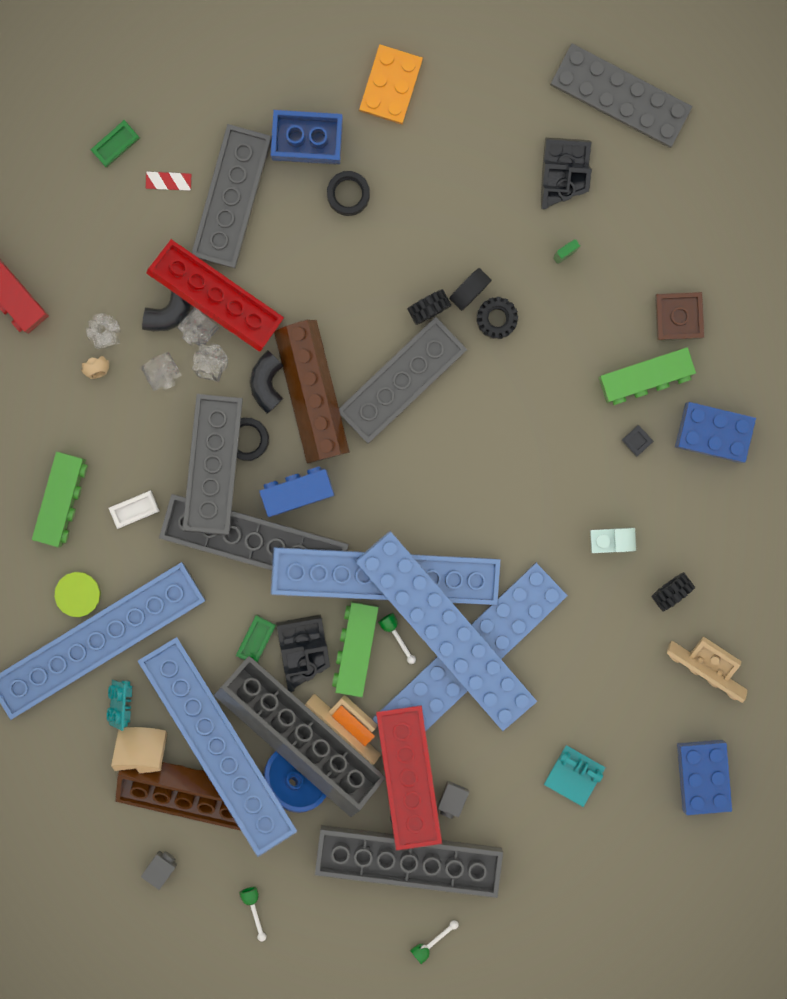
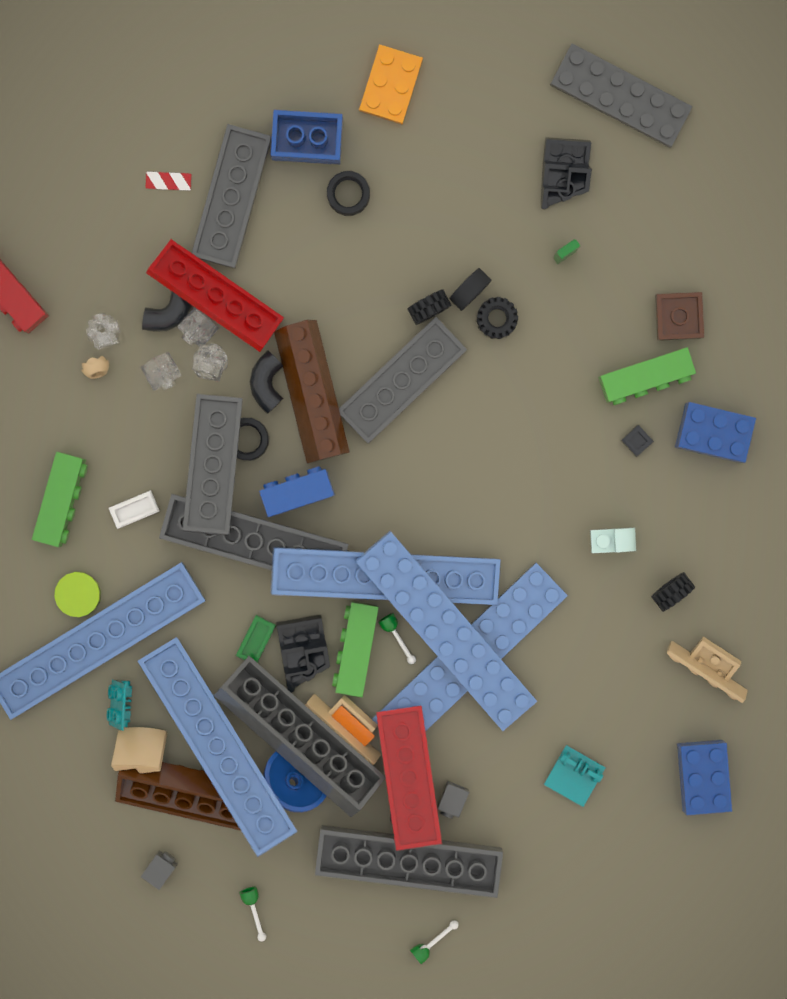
(115, 143): green tile -> none

